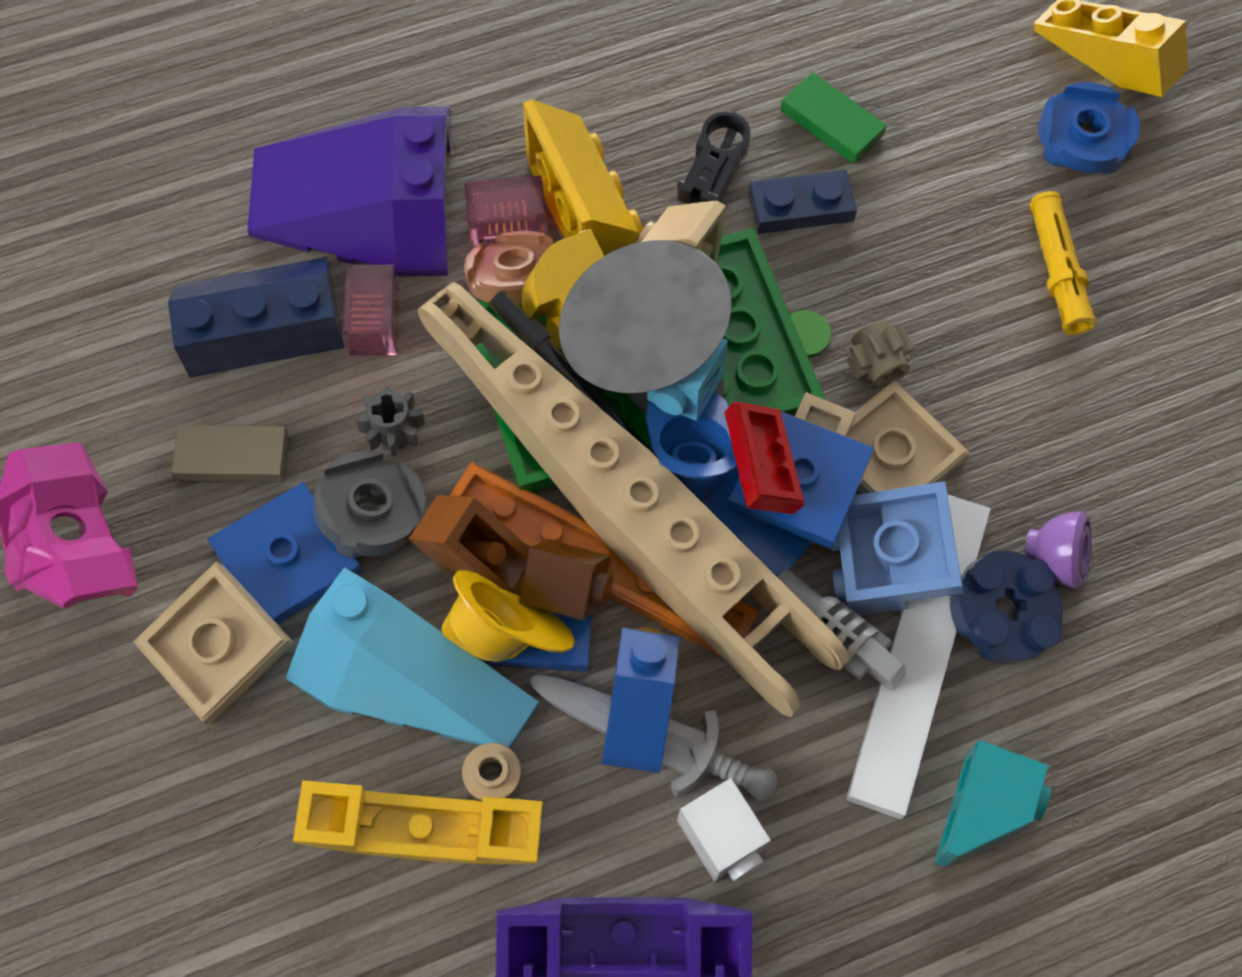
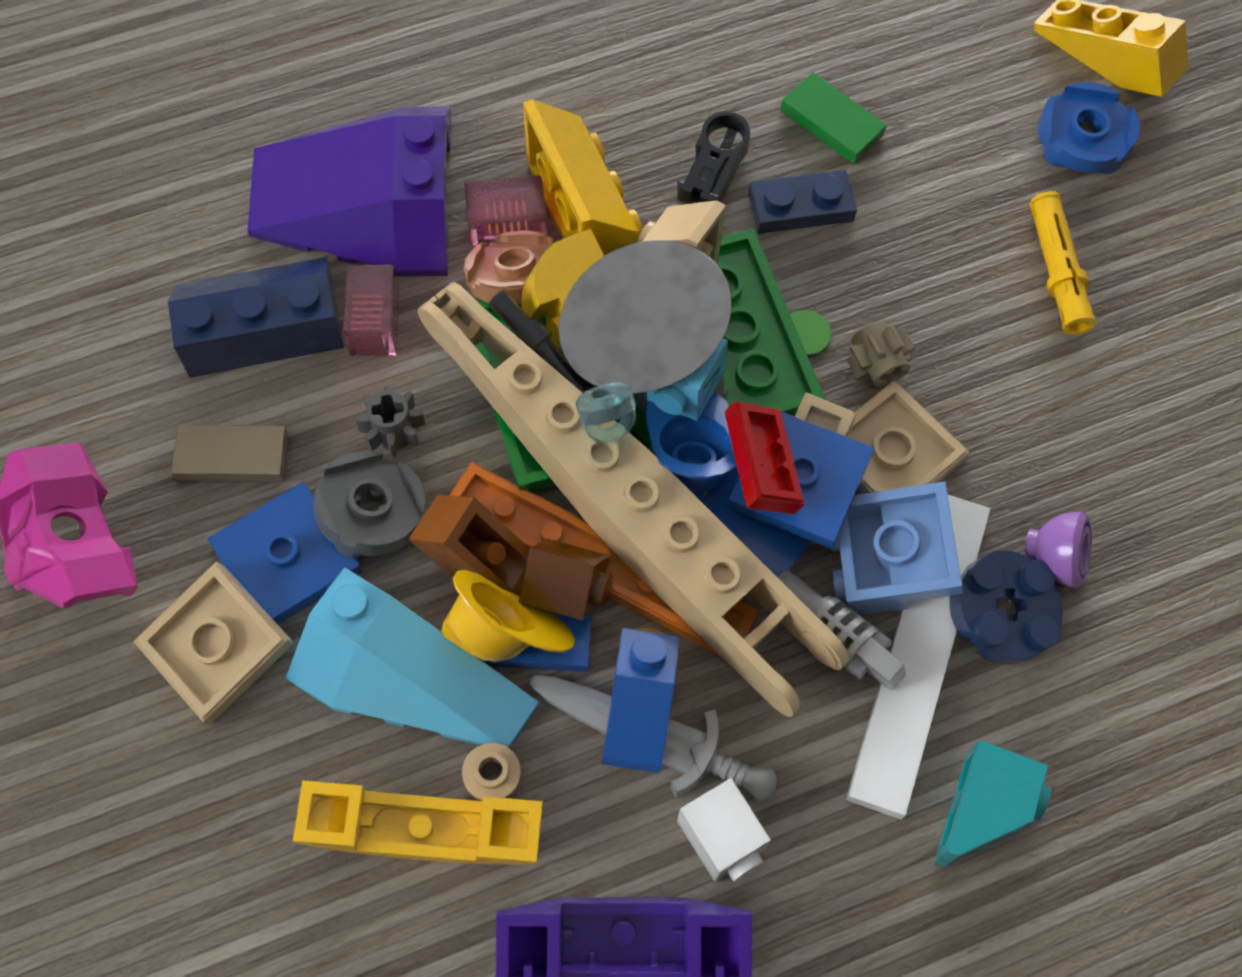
(606, 405): none -> clear light blue tile

